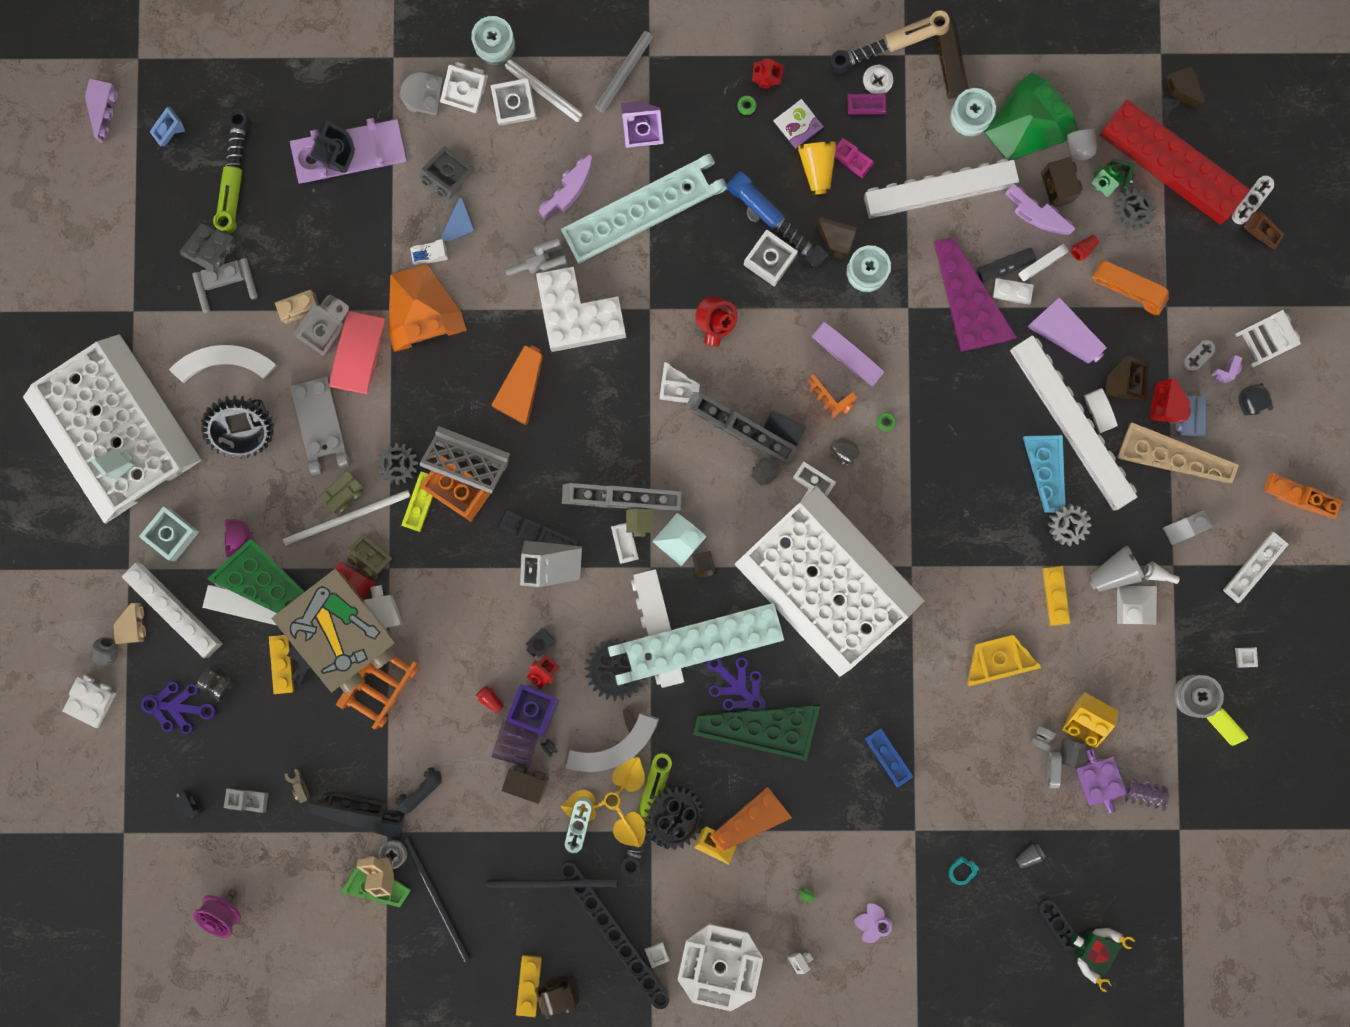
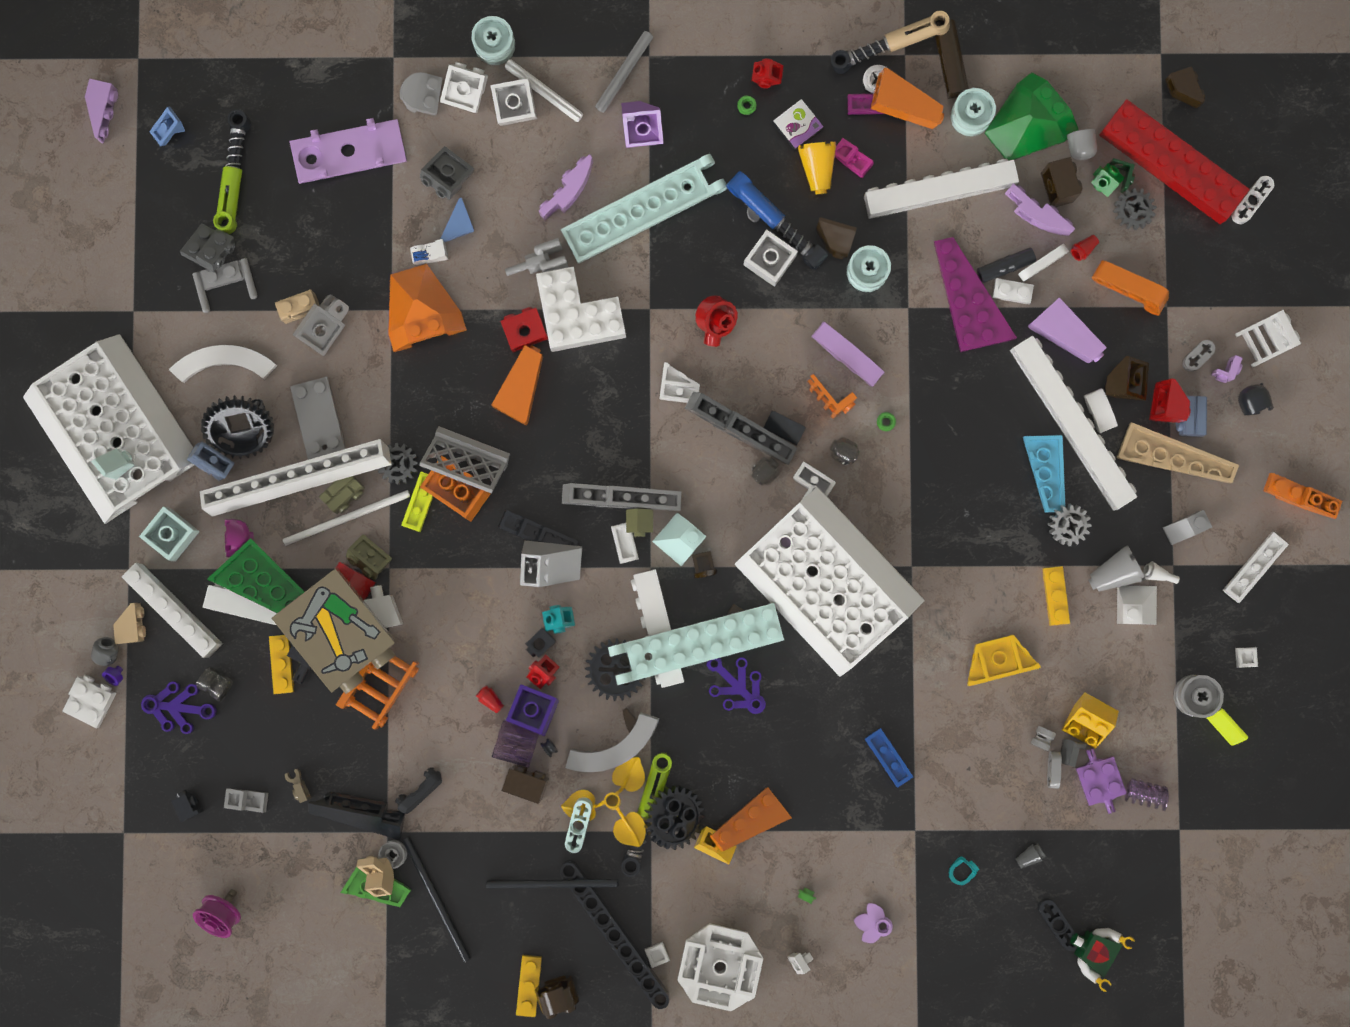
(113, 675): none -> dark purple tile
(210, 461): none -> sand blue brick
(295, 477): none -> white brick
(333, 147): black brick -> none
(357, 352): coral slope -> none
(514, 324): none -> red brick
(558, 618): none -> teal brick
(773, 730): dark green wing -> none
(903, 100): none -> orange slope
(1264, 229): reddish brown slope -> none

